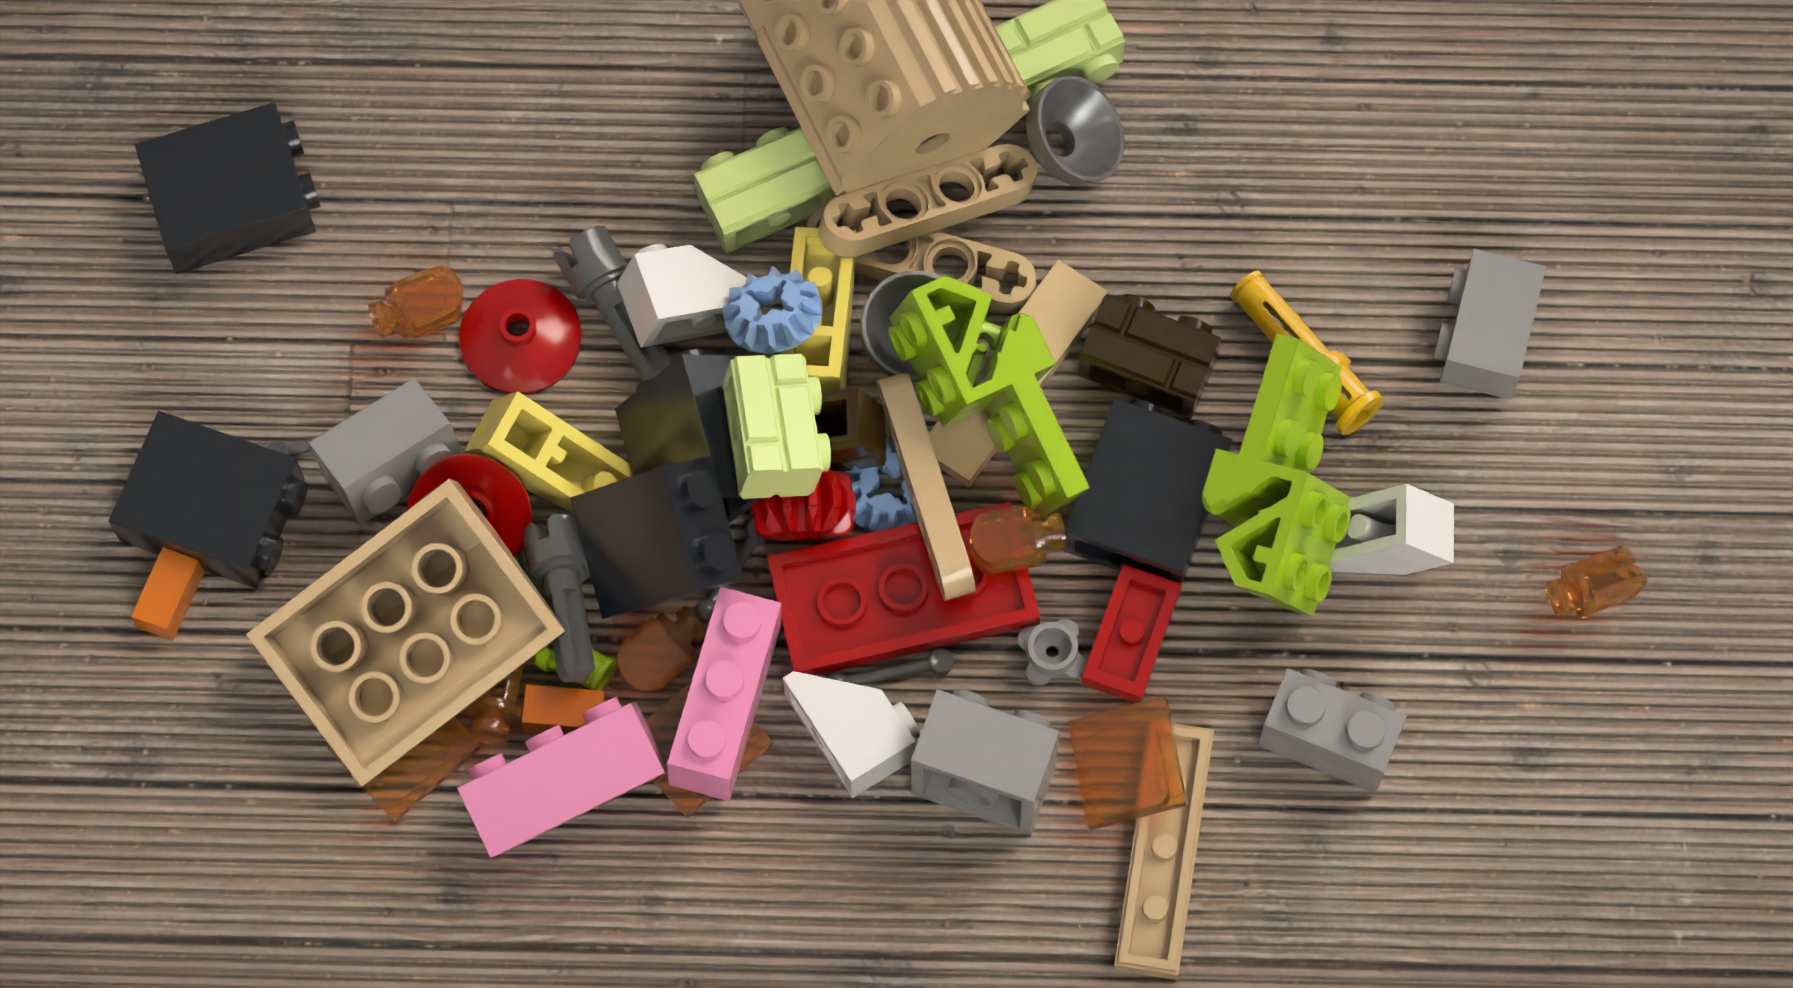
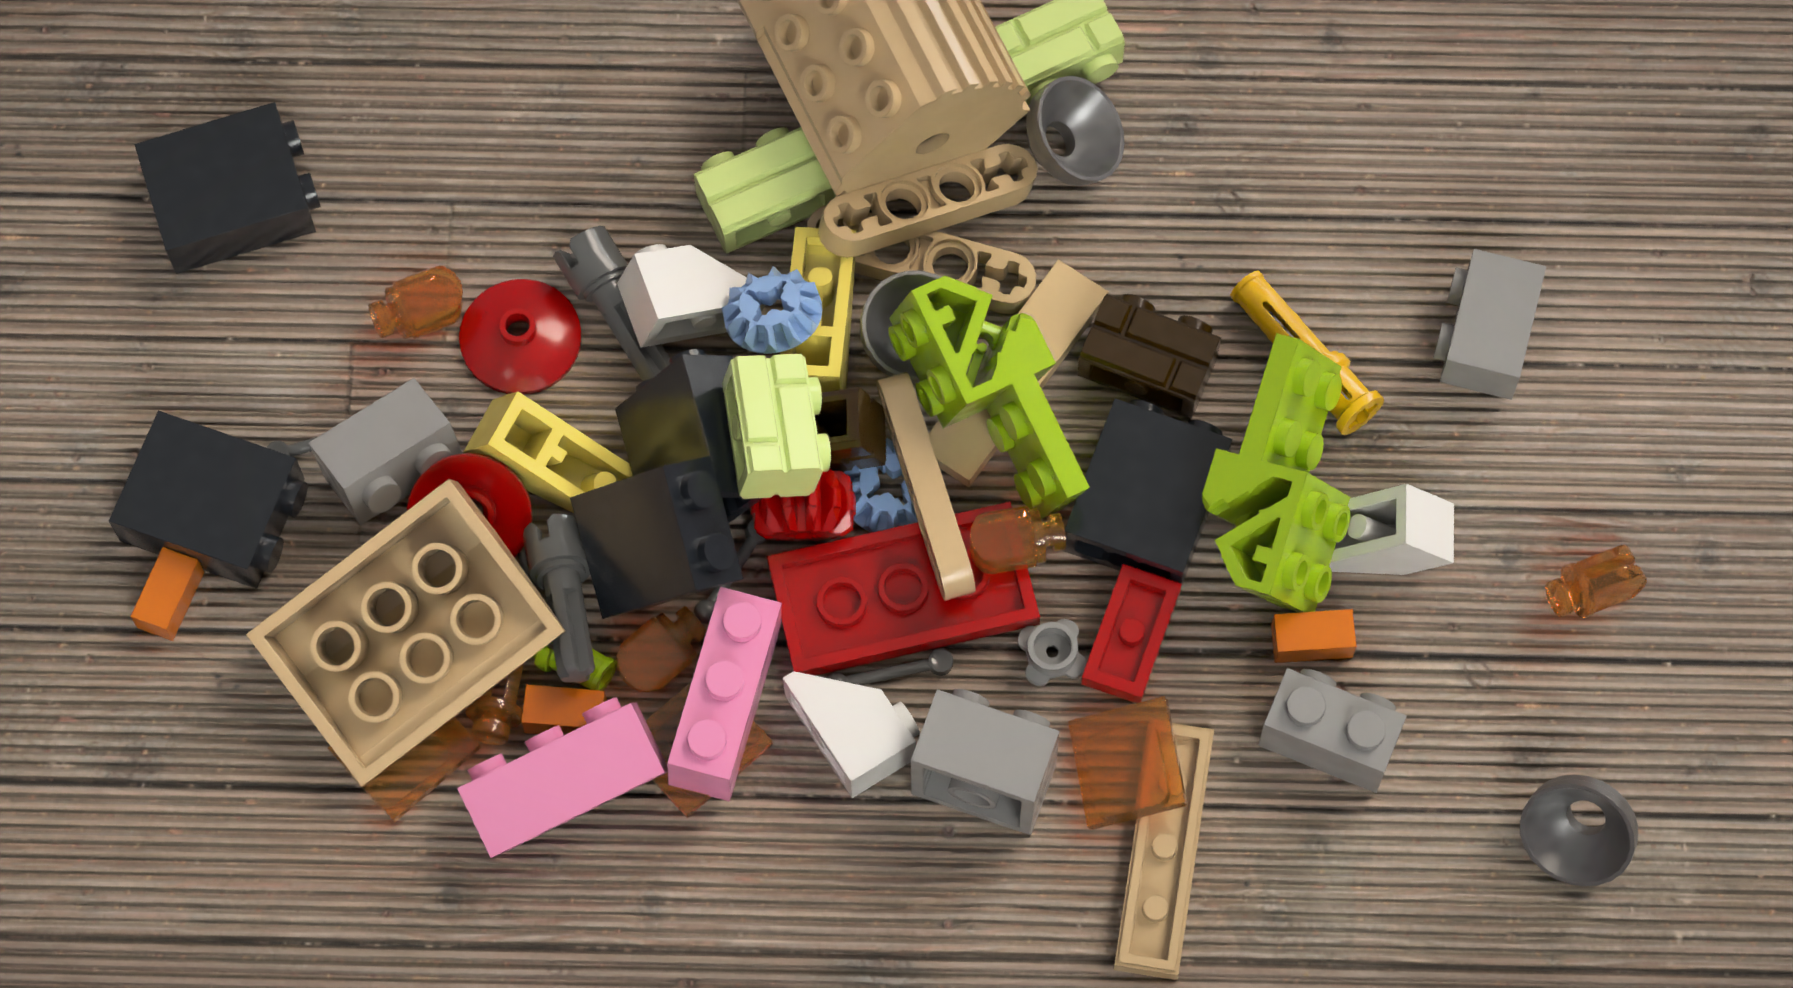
(1313, 636): none -> orange piece
(1573, 850): none -> flat silver piece

